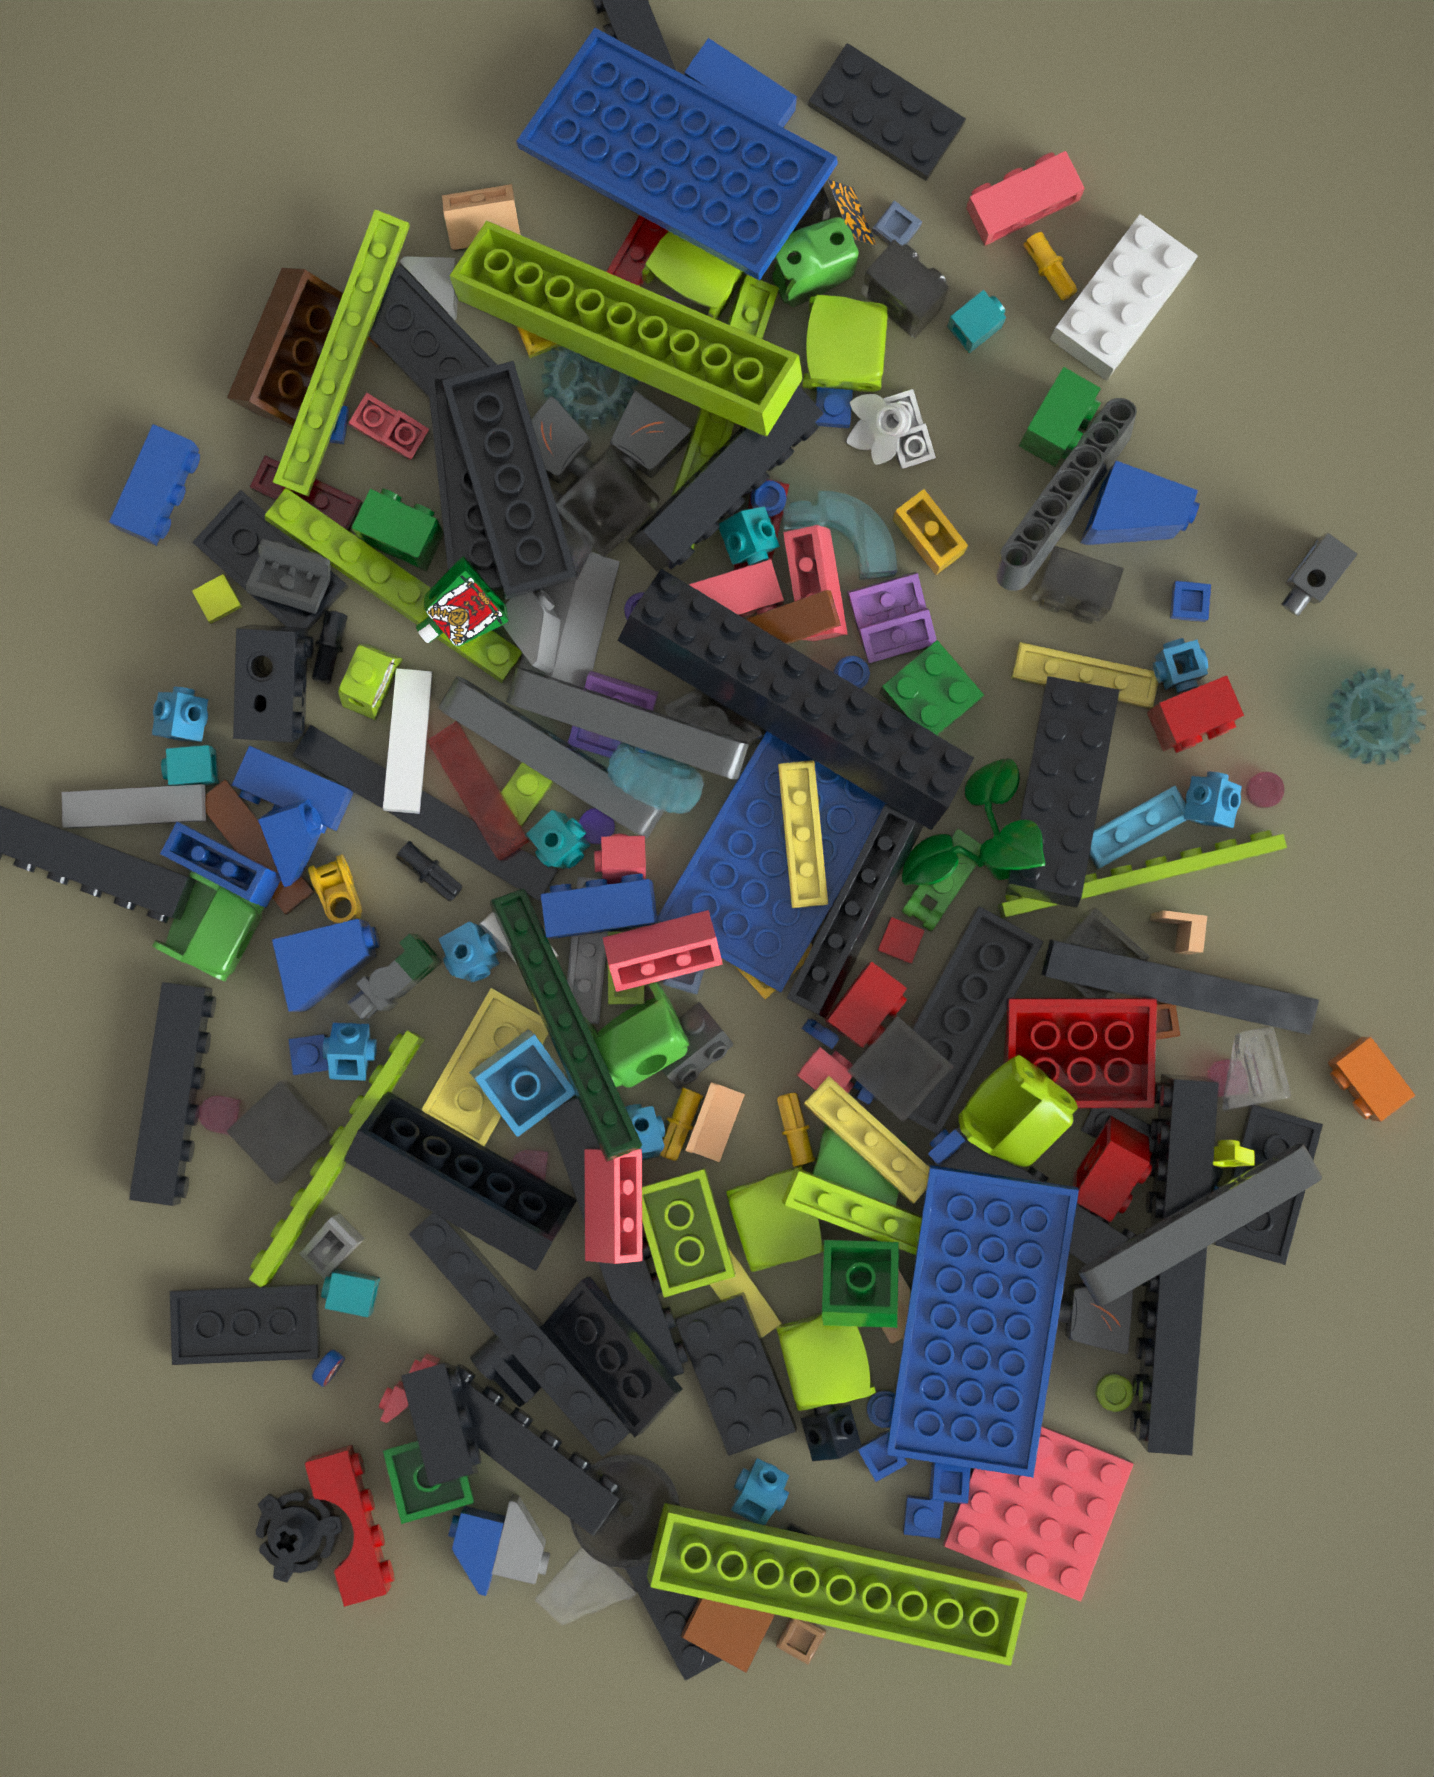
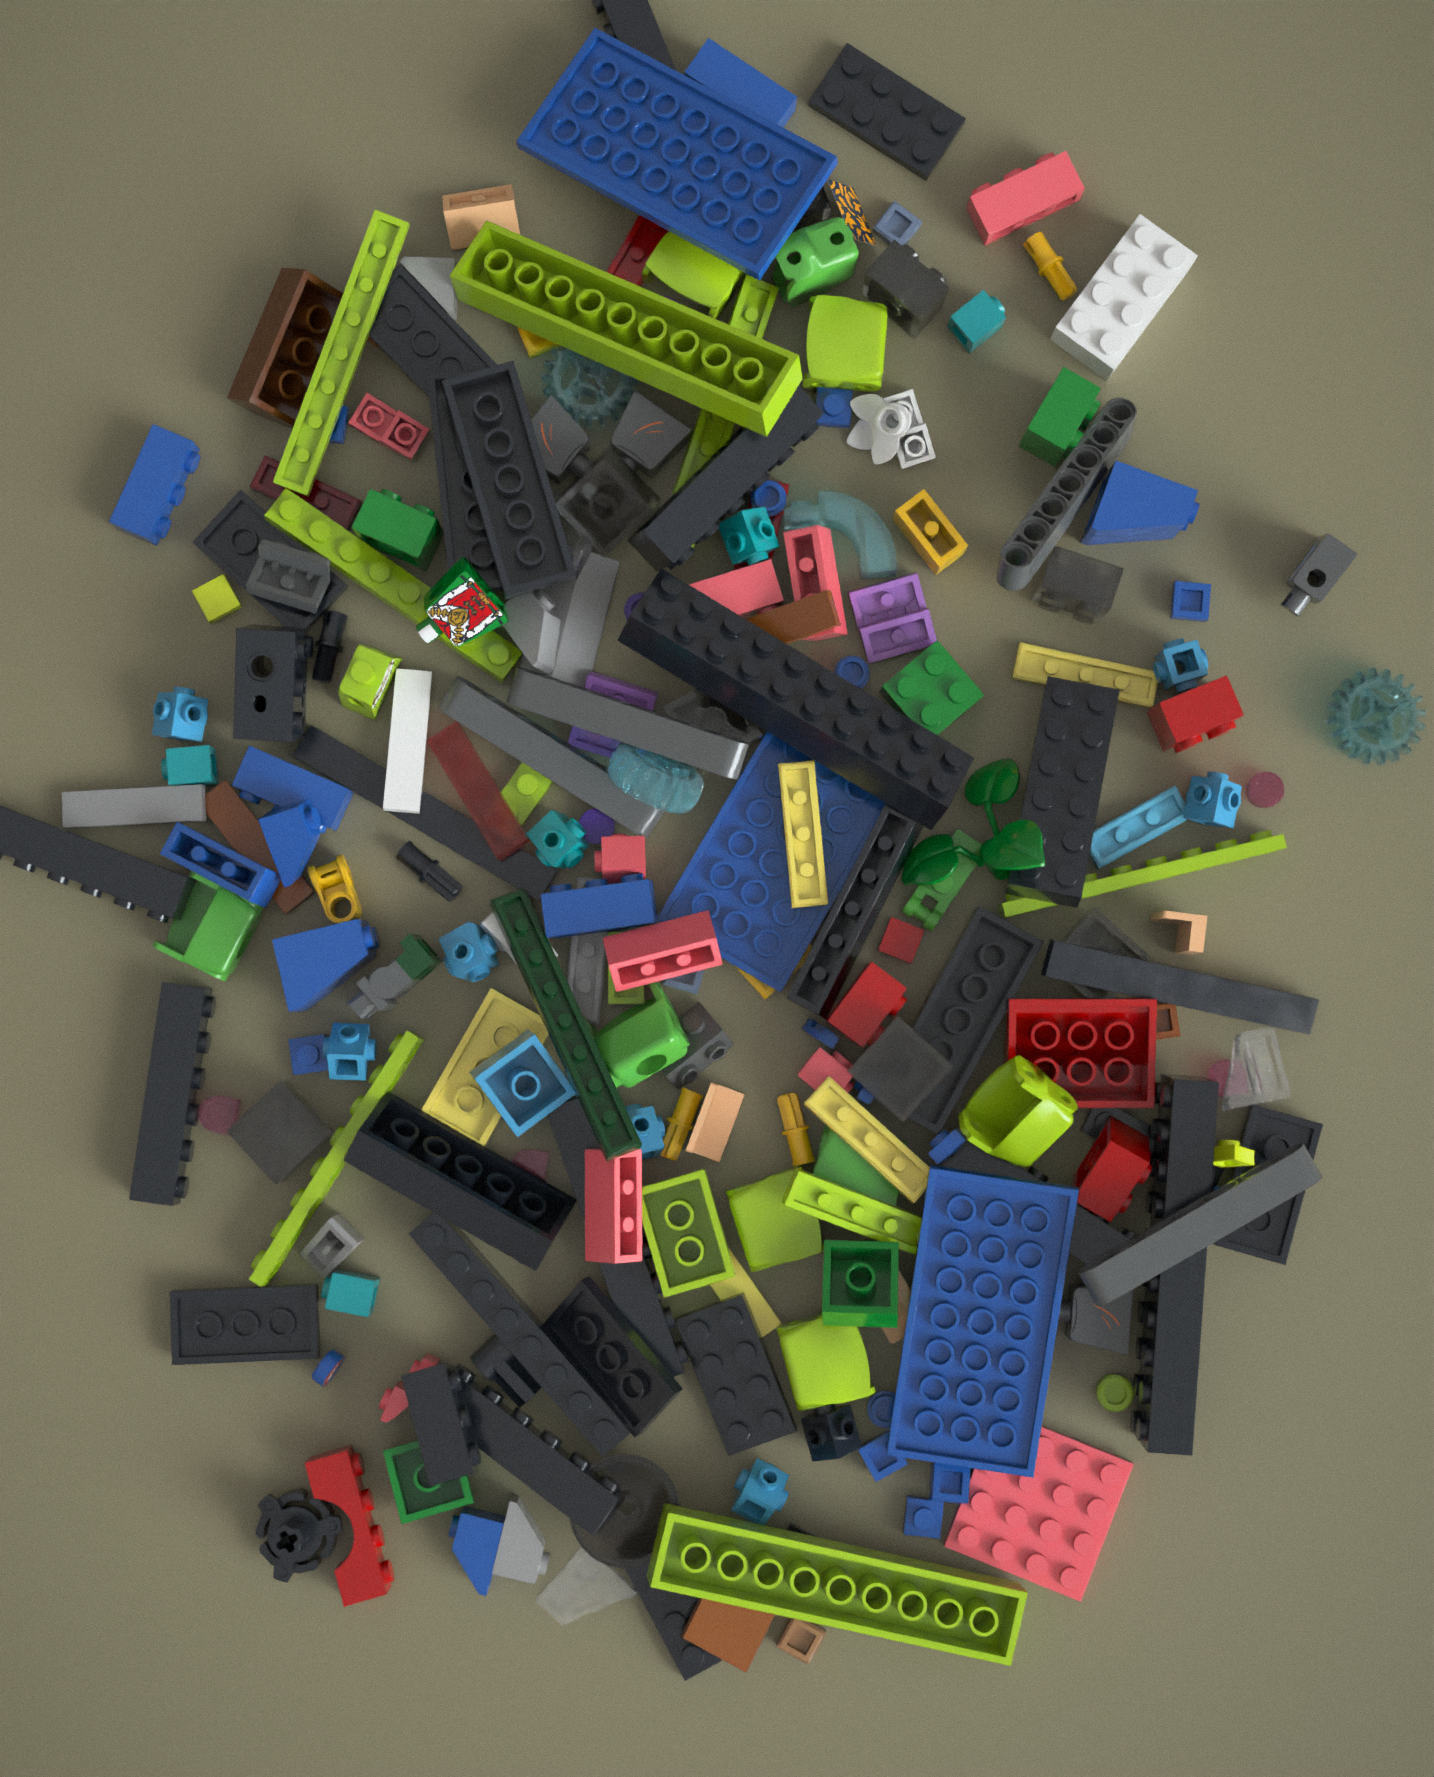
(1370, 1079): orange brick -> none

